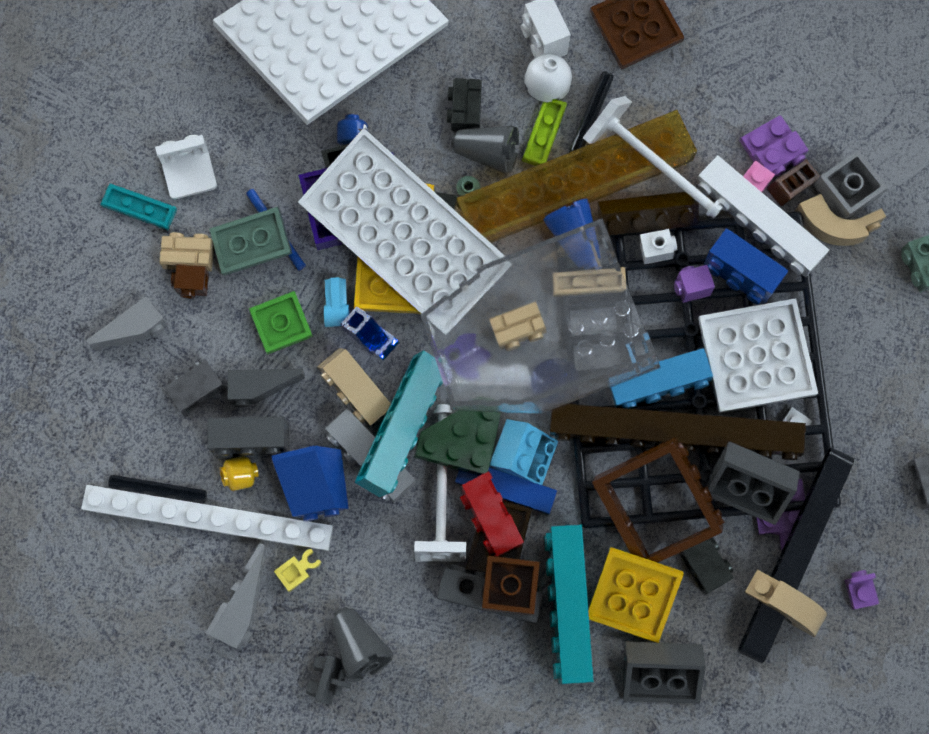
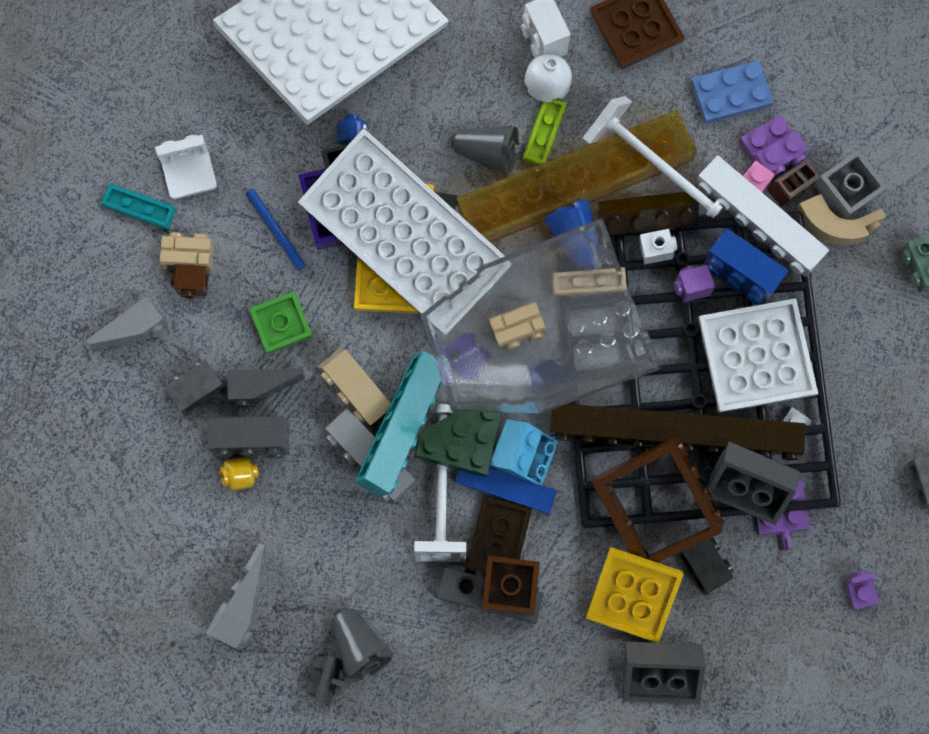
(157, 489): black axle -> none
(207, 517): white plate -> none
(250, 241): sand green plate -> none
(294, 572): light yellow plate -> none
(312, 481): blue slope -> none
(336, 302): medium azure piece -> none
(369, 334): clear blue brick -> none
(465, 104): pearl dark grey brick -> none
(467, 180): sand green plate -> none
(490, 515): red wedge -> none
(570, 604): teal brick -> none
(592, 110): black axle -> none
(673, 377): dark azure brick -> none
(732, 92): none -> medium blue plate
(788, 601): tan arch -> none
(798, 549): black beam -> none

